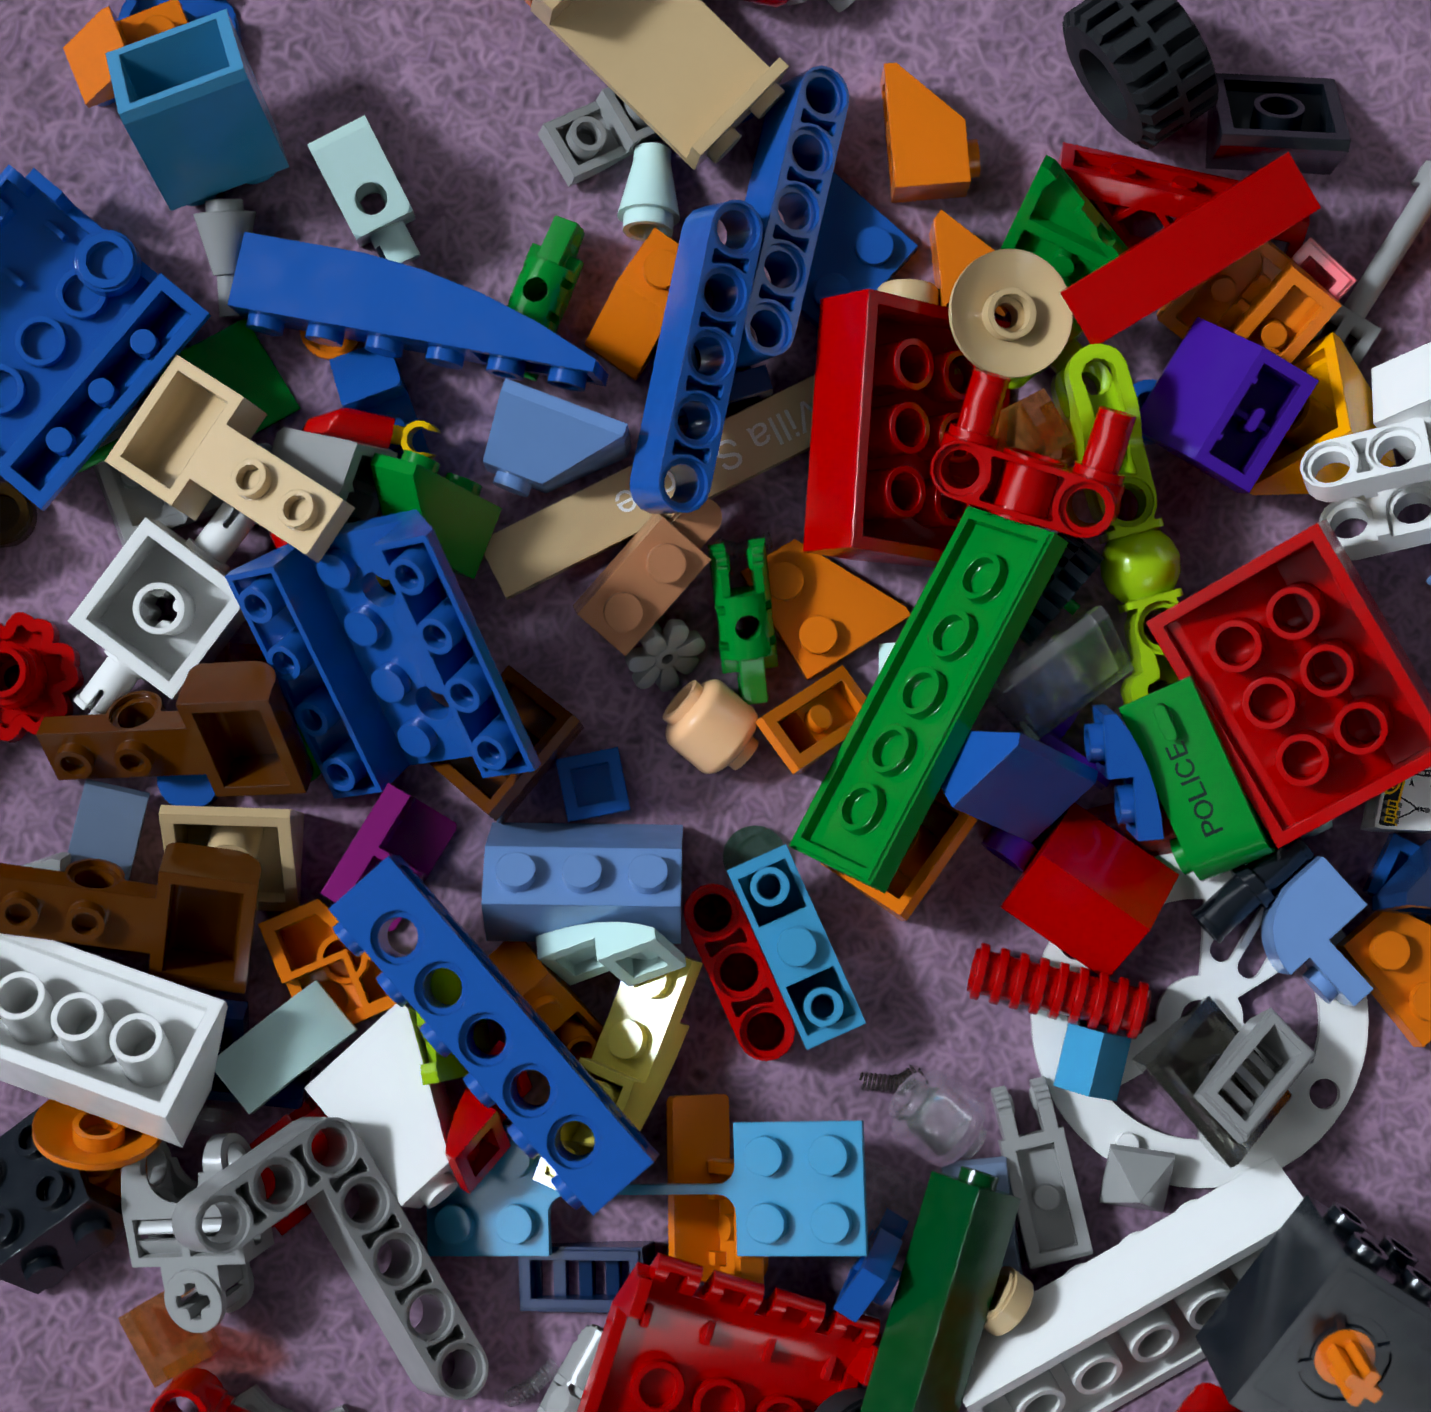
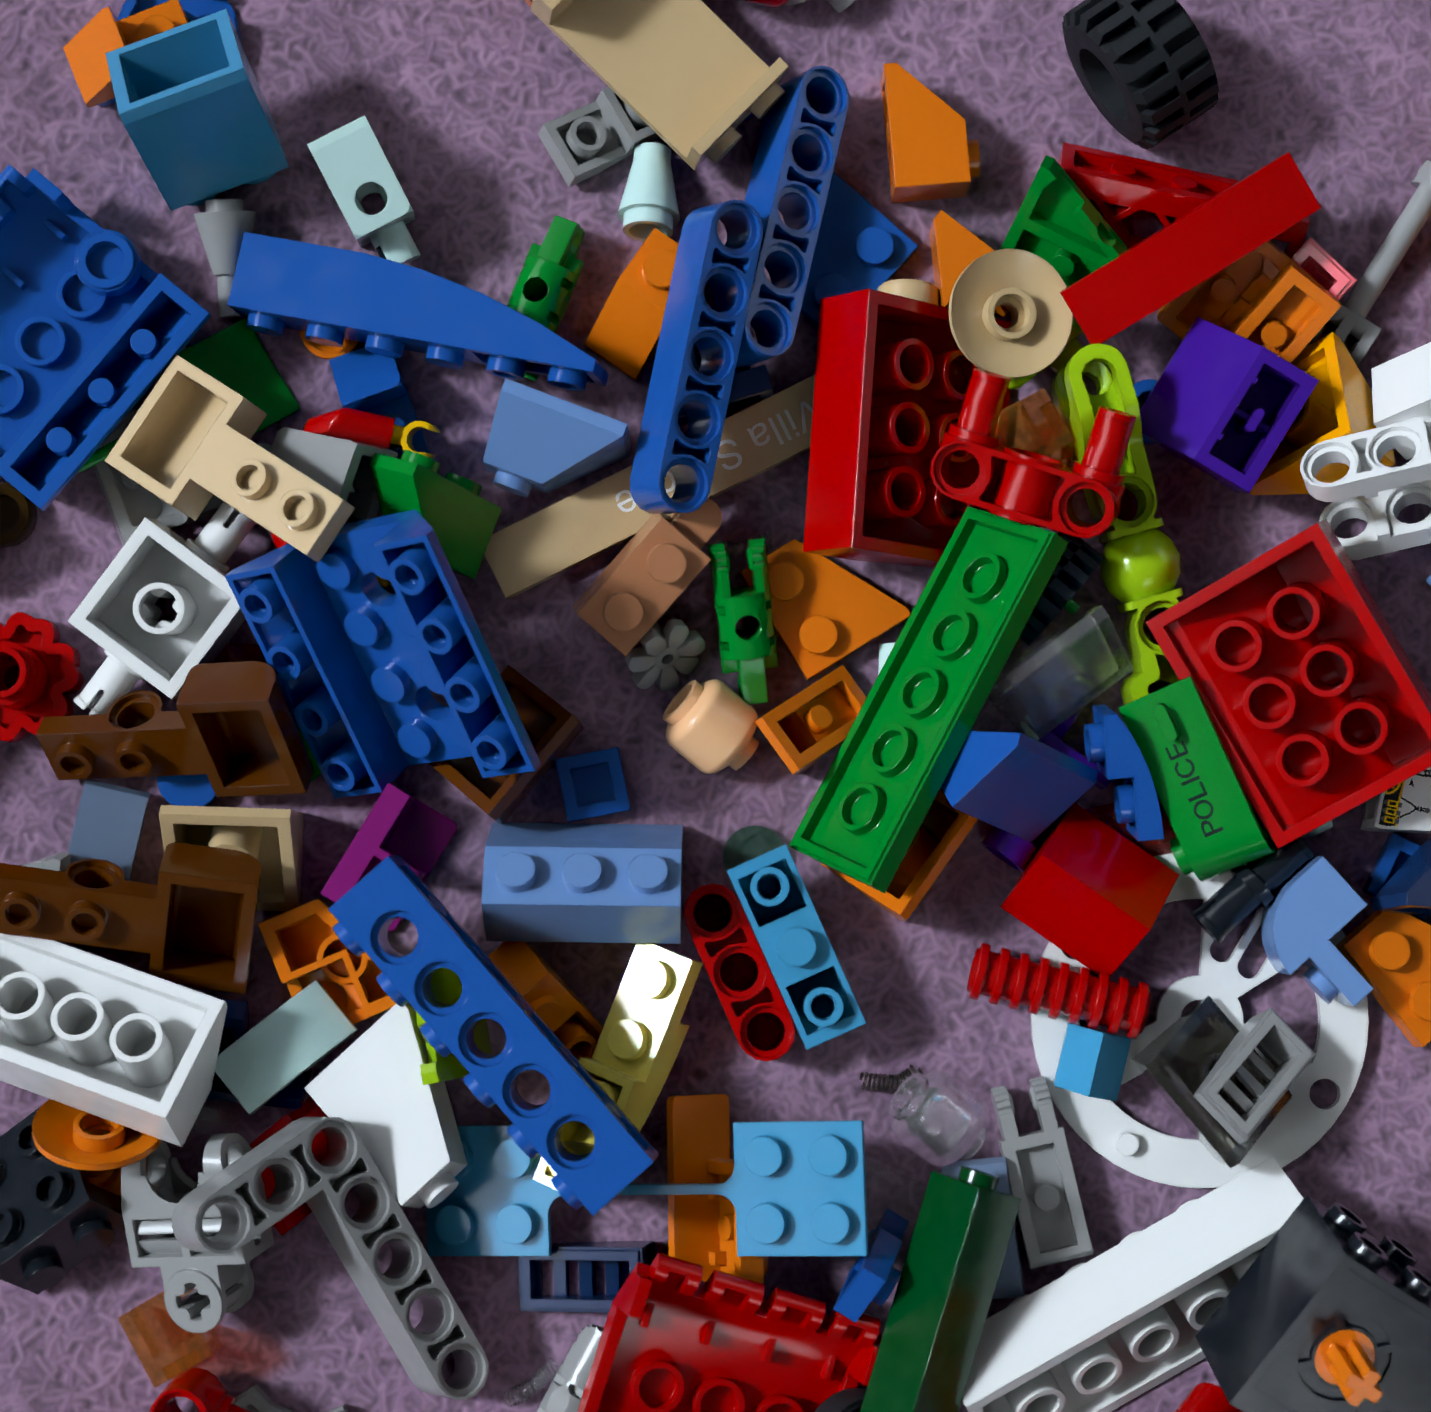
(477, 1134): red slope -> none
(623, 948): light aqua slope -> none
(1009, 1302): tan tile -> none
(1136, 1178): light grey slope -> none
(1273, 115): black slope -> none

